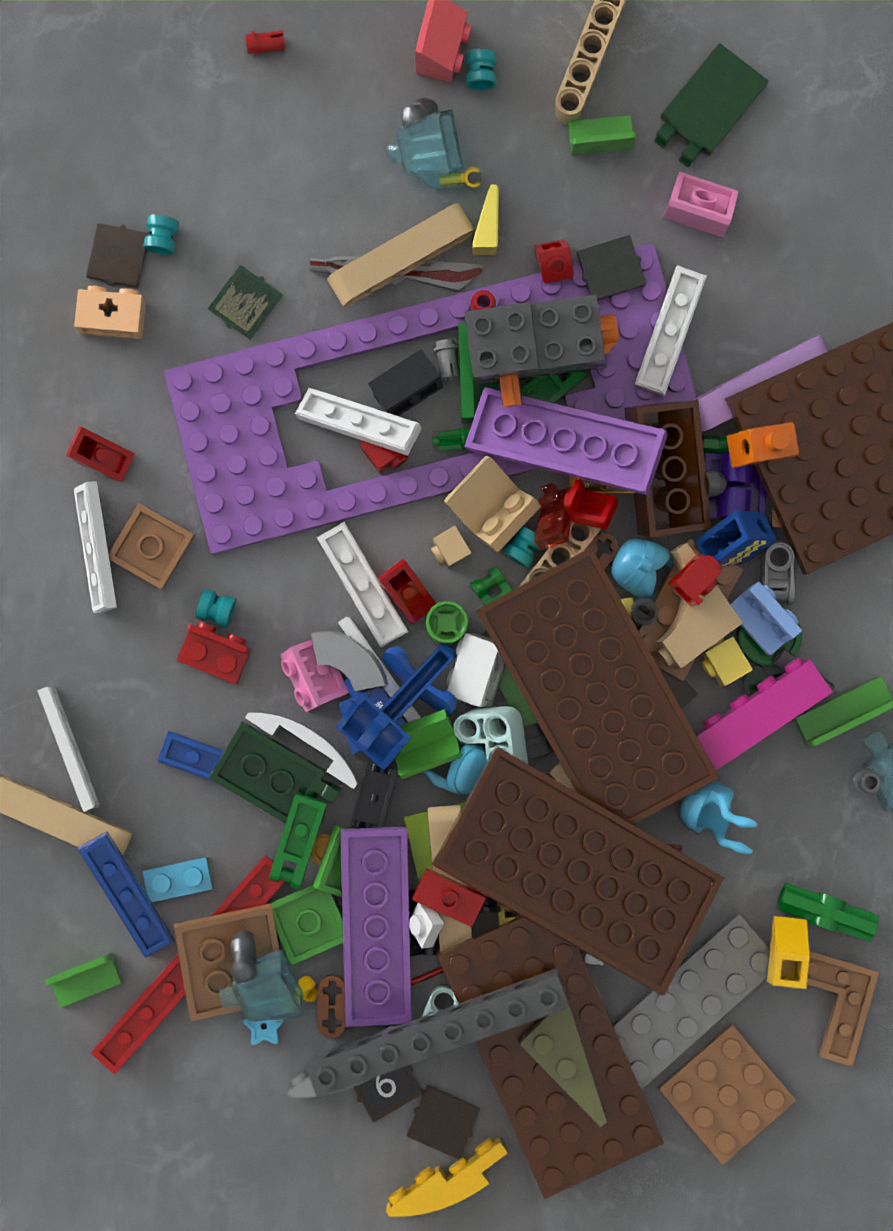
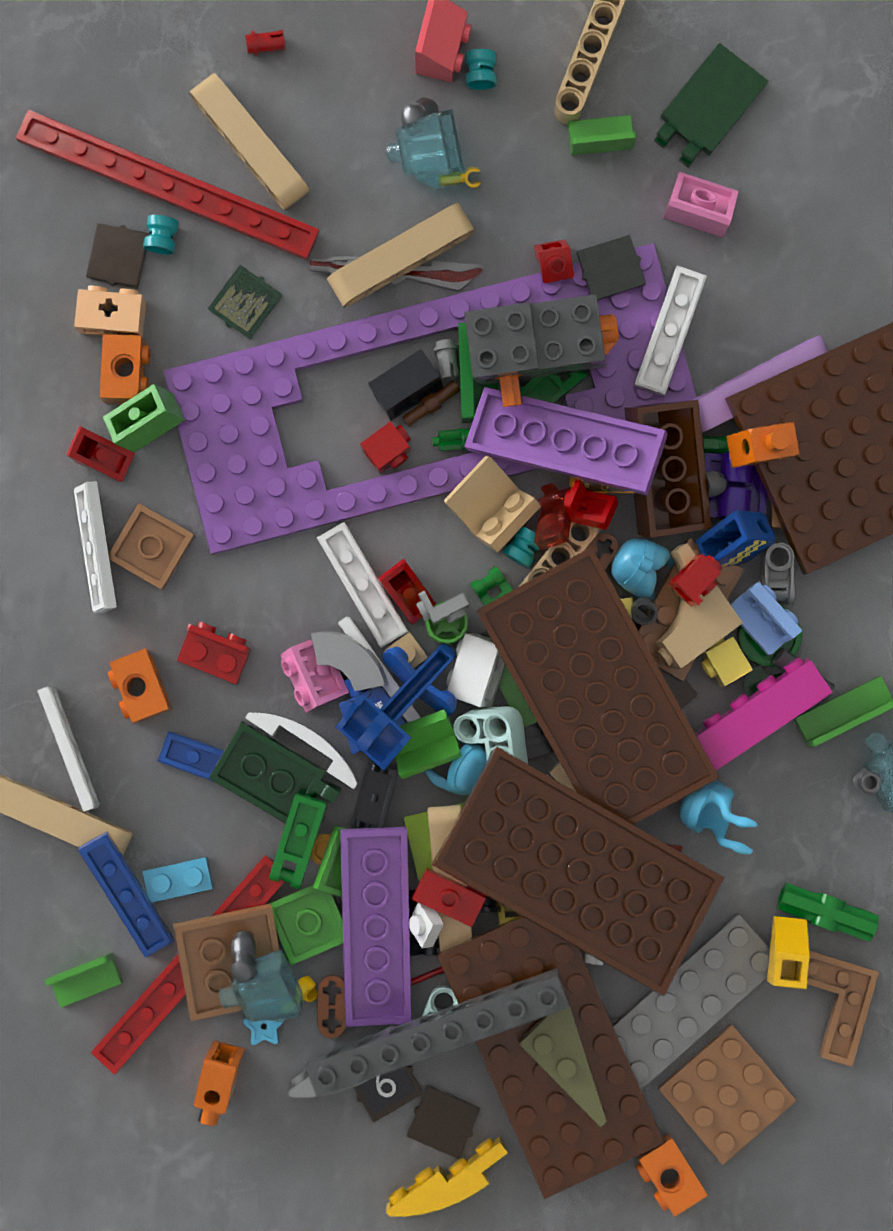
(116, 352): none -> orange brick
(143, 418): none -> bright green brick
(153, 700): none -> orange brick
(167, 185): none -> red plate
(215, 608): teal wheel -> none
(217, 1081): none -> orange torso
(249, 141): none -> tan beam
(358, 421): white tile -> none
(412, 648): none -> tan plate
(431, 403): none -> reddish brown bar
(450, 548): tan plate -> none
(450, 610): none -> light grey bracket
(483, 297): red pin -> none
(486, 235): light yellow slope -> none
(684, 1190): none -> orange brick

